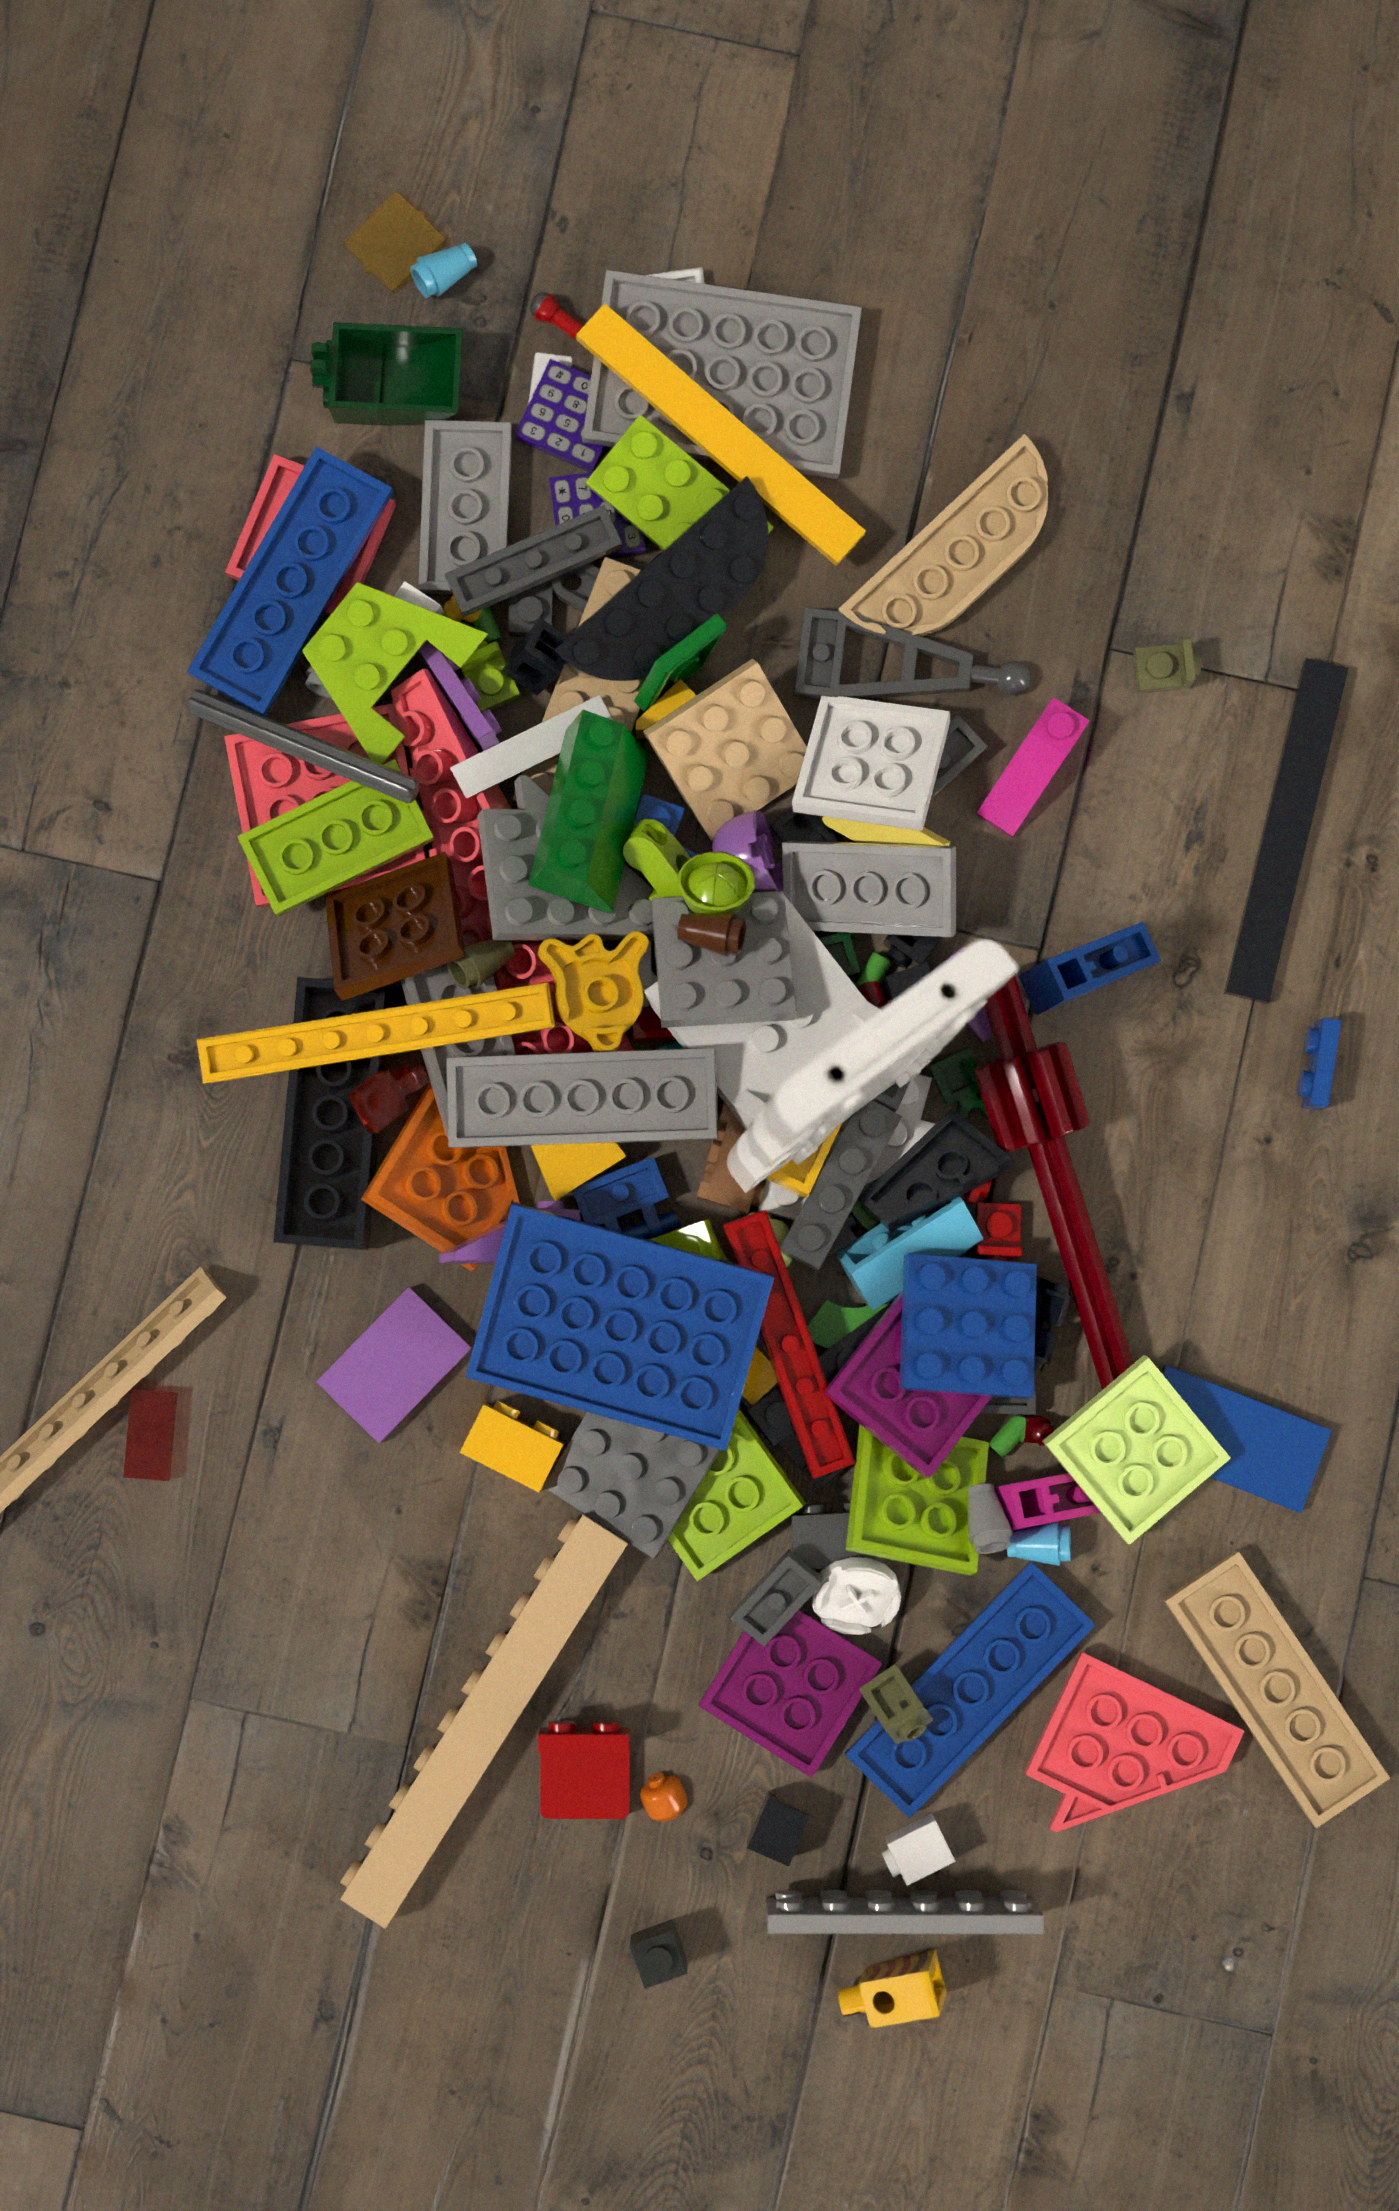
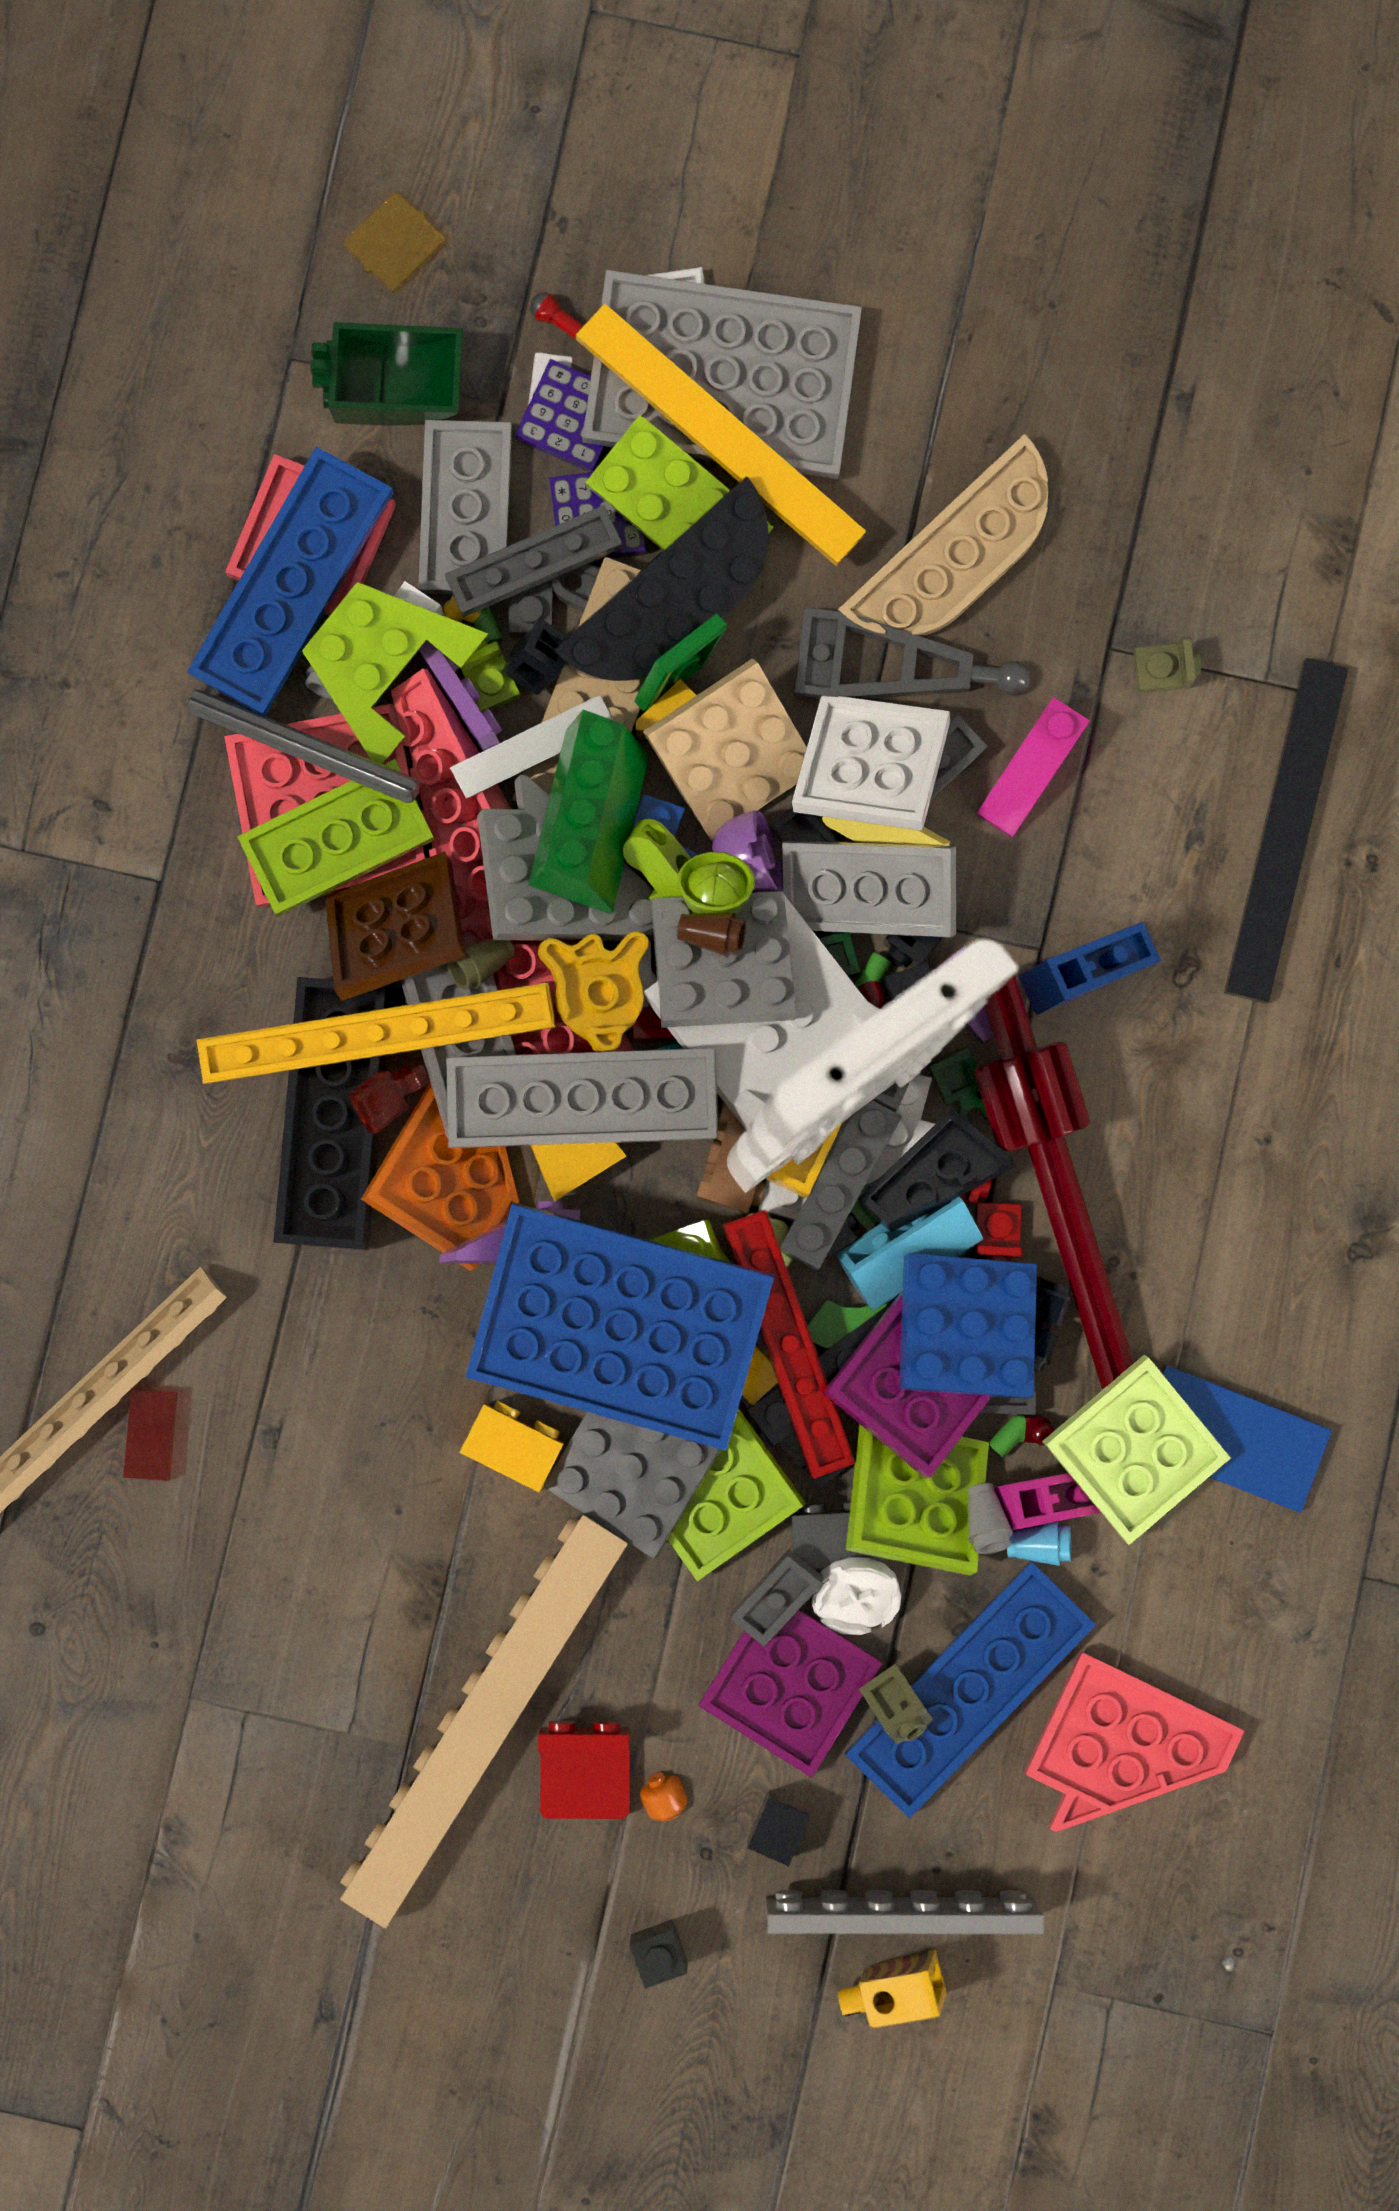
(394, 1365): medium lavender tile -> none
(442, 269): medium azure cone -> none
(623, 1193): blue plate -> none
(917, 1850): white brick -> none
(1276, 1689): tan plate -> none
(1316, 1082): blue plate -> none

